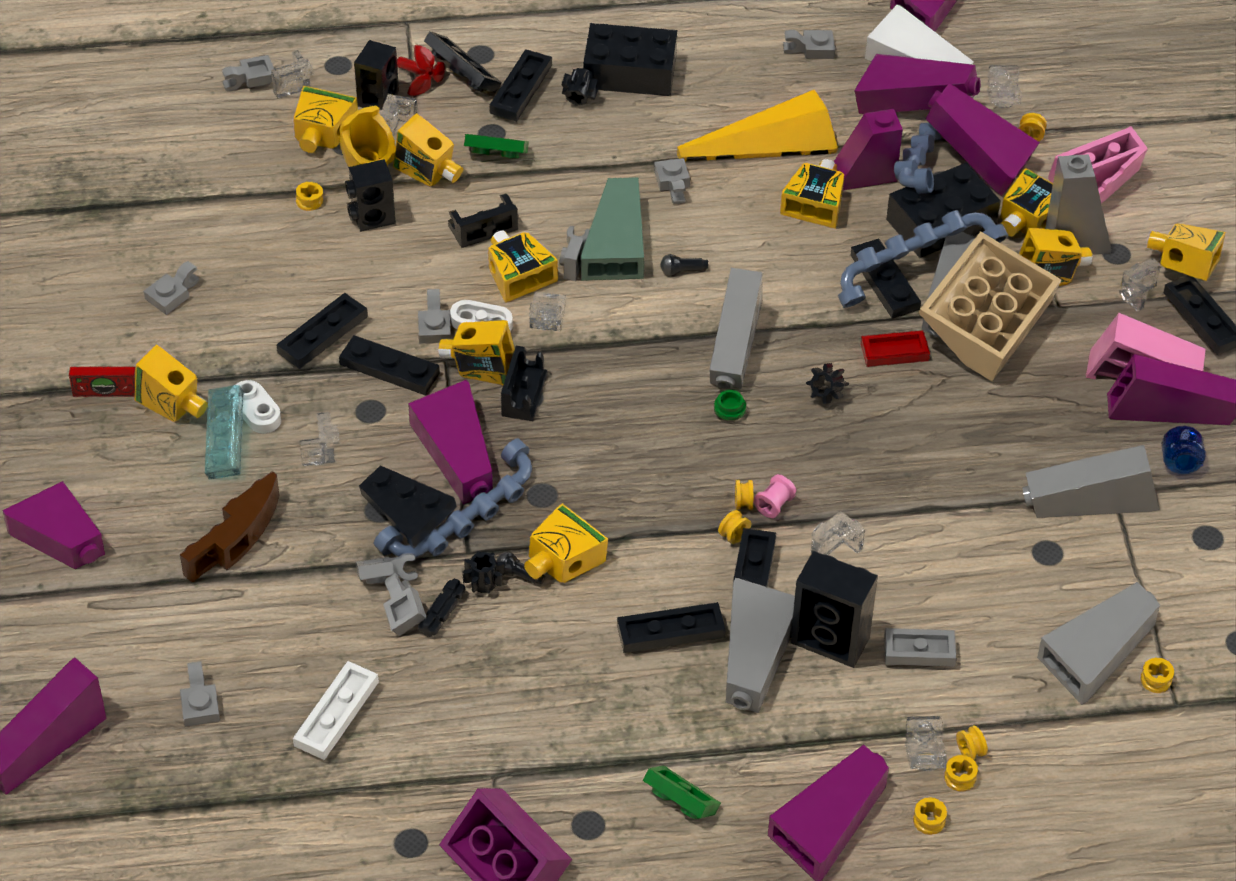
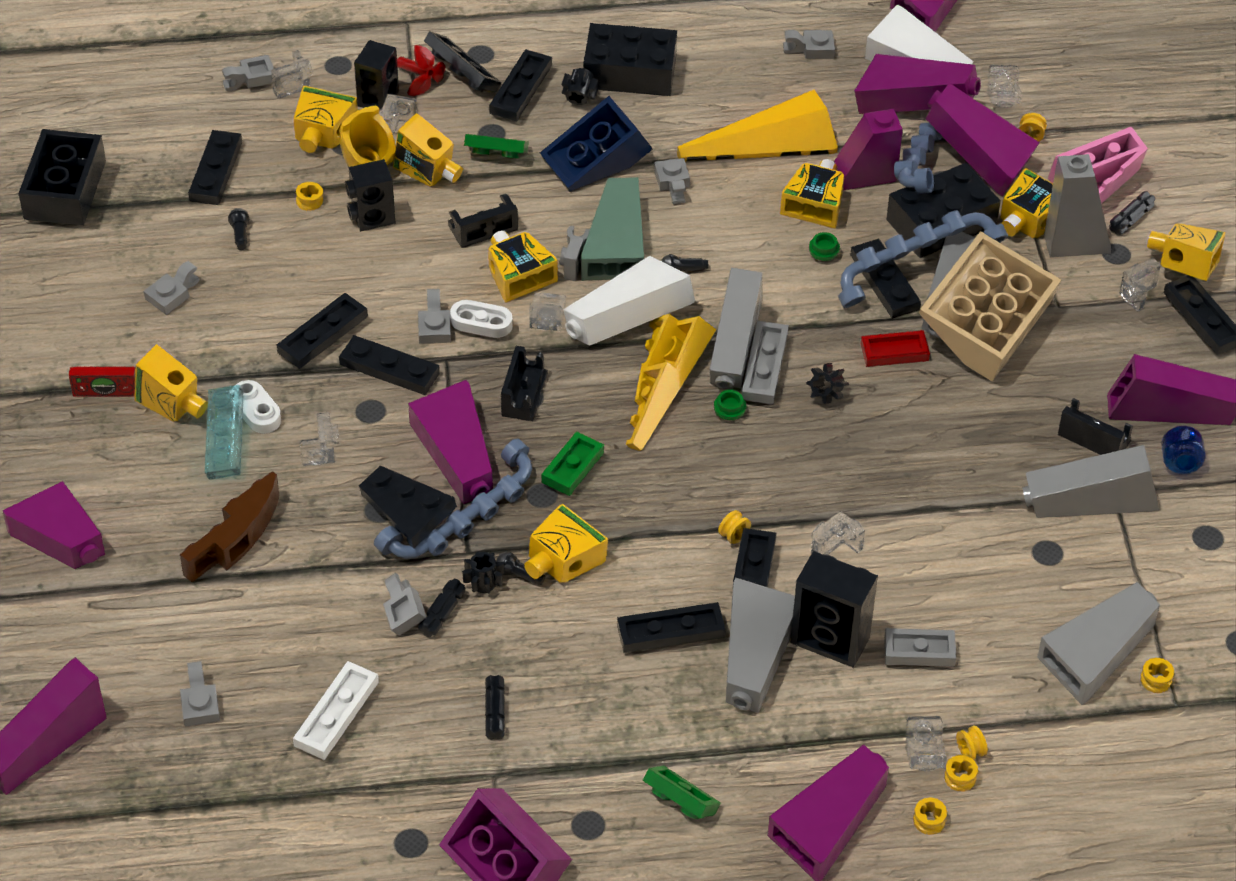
(62, 177): none -> black brick
(215, 167): none -> black plate
(238, 220): none -> black piece
(377, 569): light grey plate -> none
(480, 350): yellow torso -> none
(494, 707): none -> black axle
(572, 463): none -> green plate
(596, 146): none -> dark blue slope
(629, 301): none -> white slope
(671, 358): none -> yellow wedge
(744, 494): yellow bush -> none
(765, 362): none -> light grey plate
(774, 496): bright pink bush -> none
(824, 246): none -> green plate
(1055, 252): yellow torso -> none
(1092, 432): none -> black hinge
(1130, 337): bright pink wedge -> none
(1132, 213): none -> black axle

